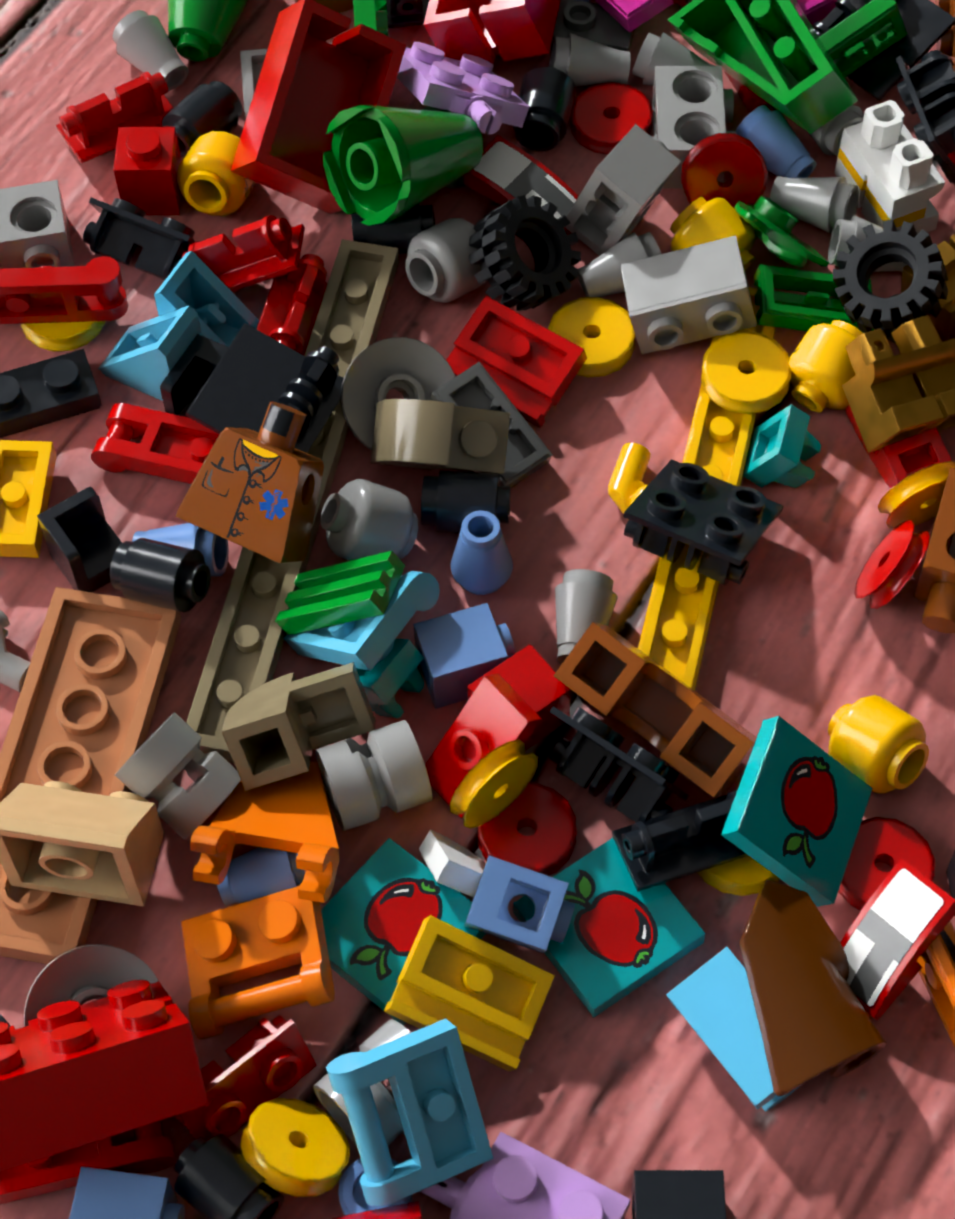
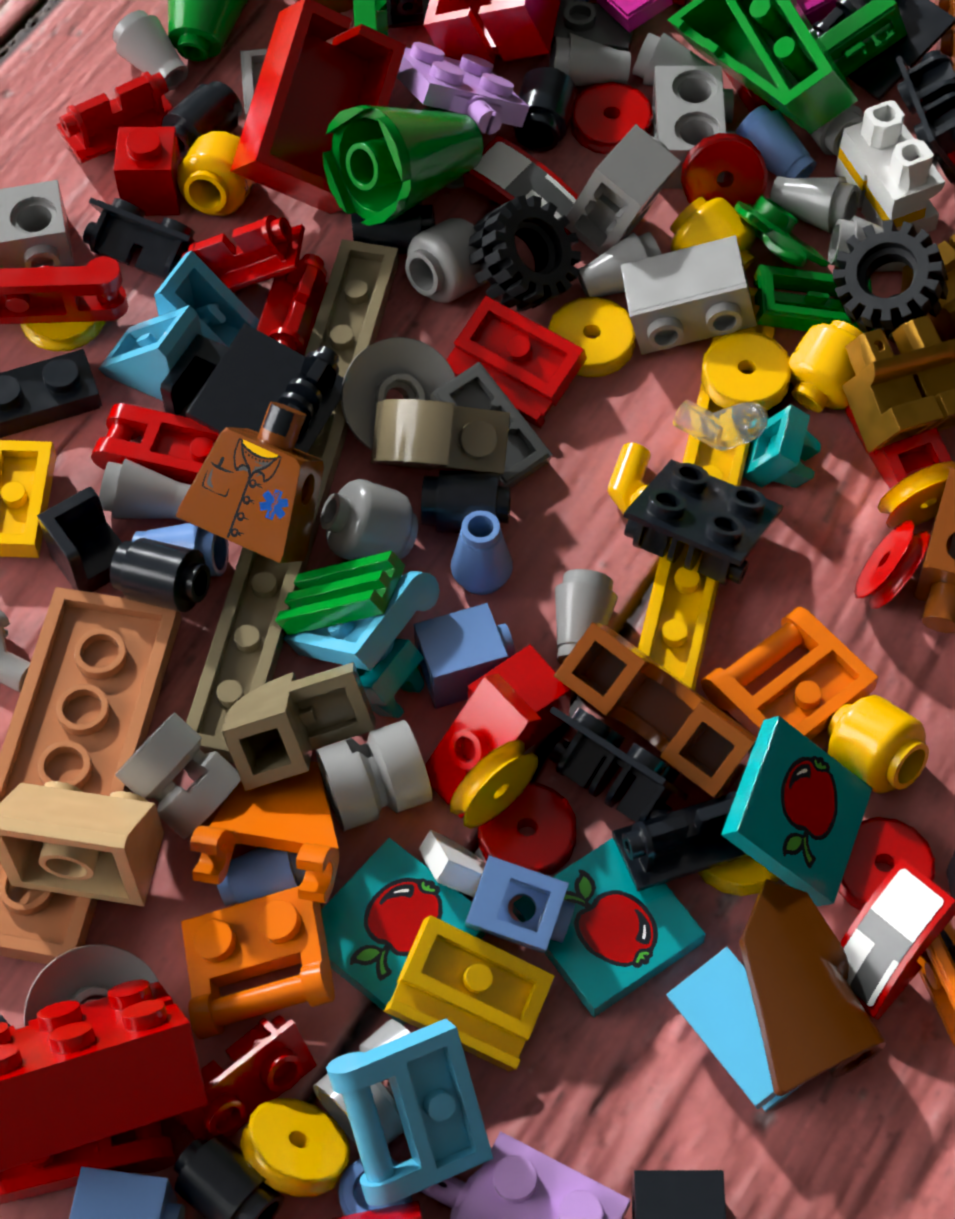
(140, 493): none -> light grey cone
(723, 428): none -> clear arm
(805, 692): none -> orange plate

